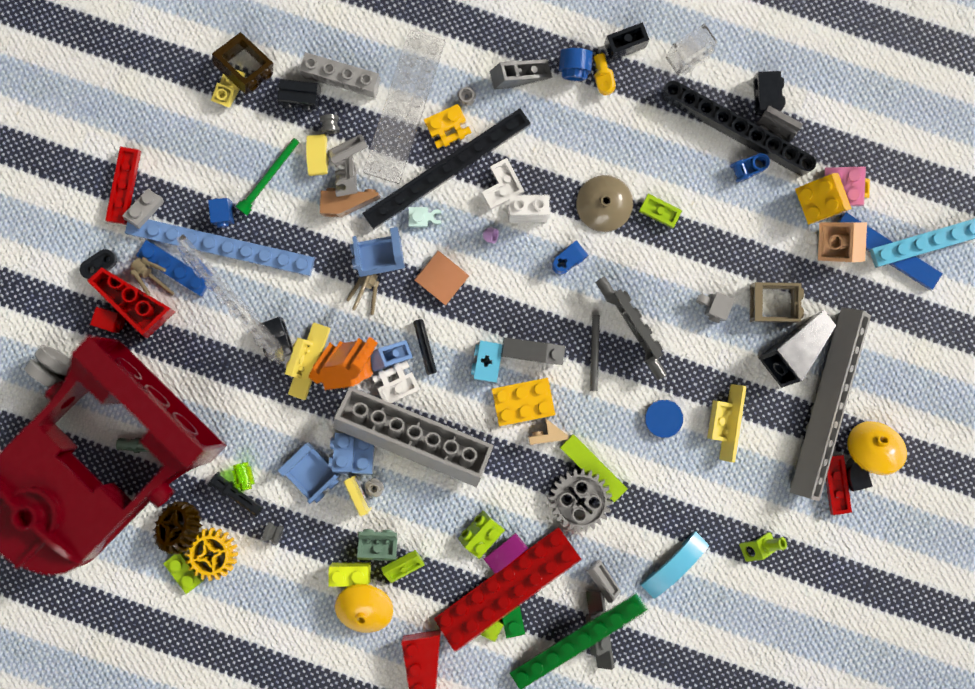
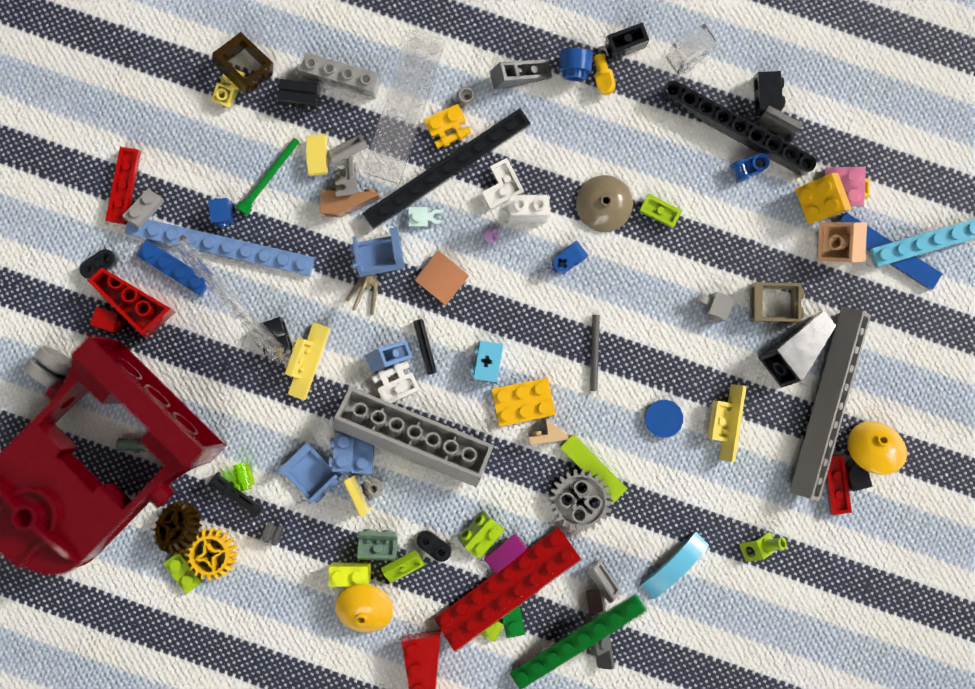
(141, 268): dark tan plant -> none
(329, 124): dark grey wheel -> none
(344, 364): orange slope -> none
(434, 545): none -> black plate
(533, 351): dark grey slope -> none
(640, 331): dark grey plate -> none

